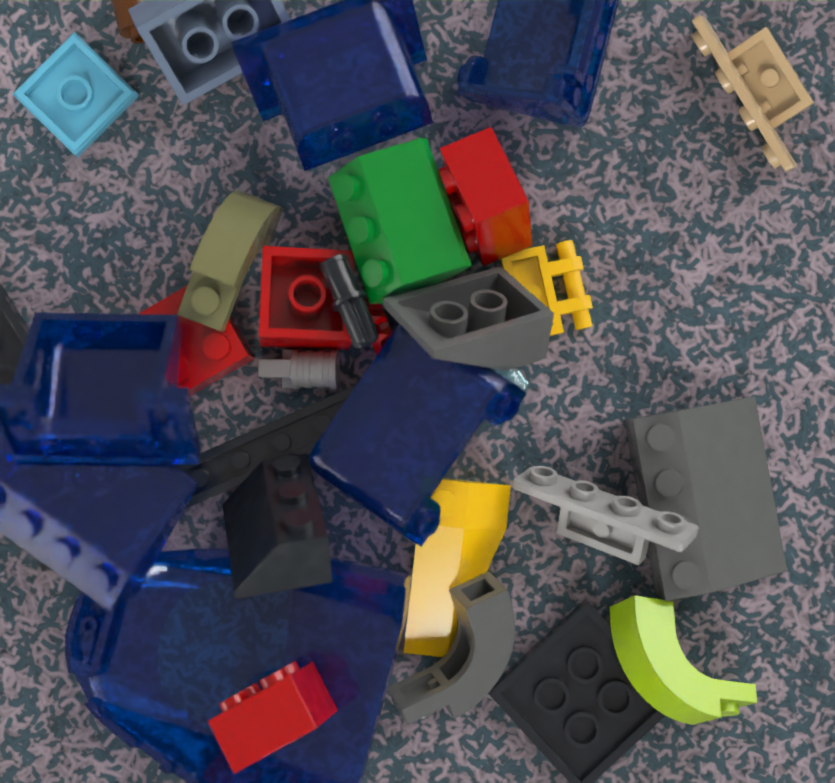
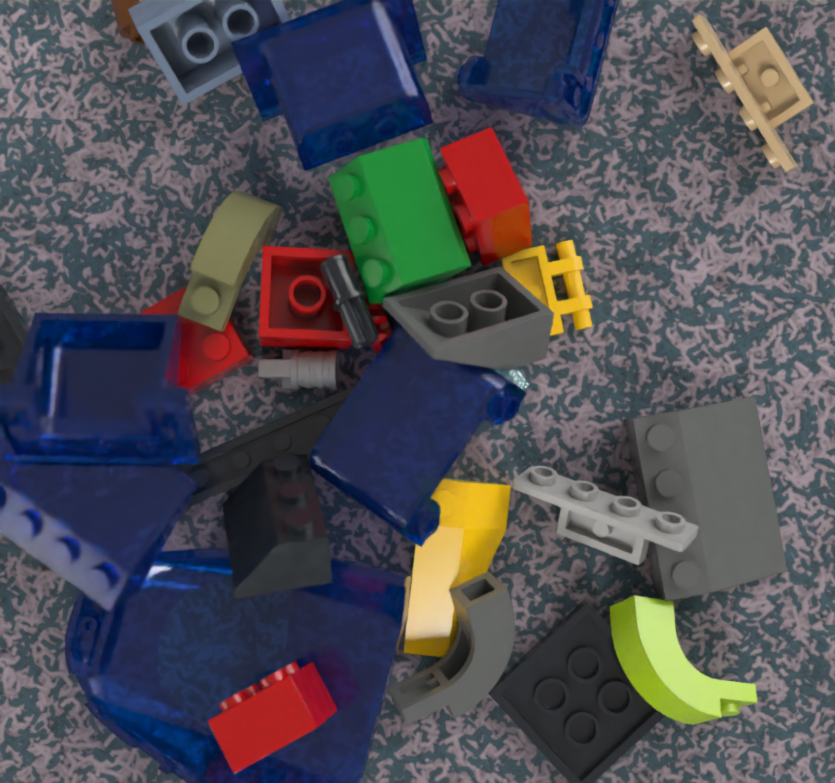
(76, 94): medium azure tile -> none

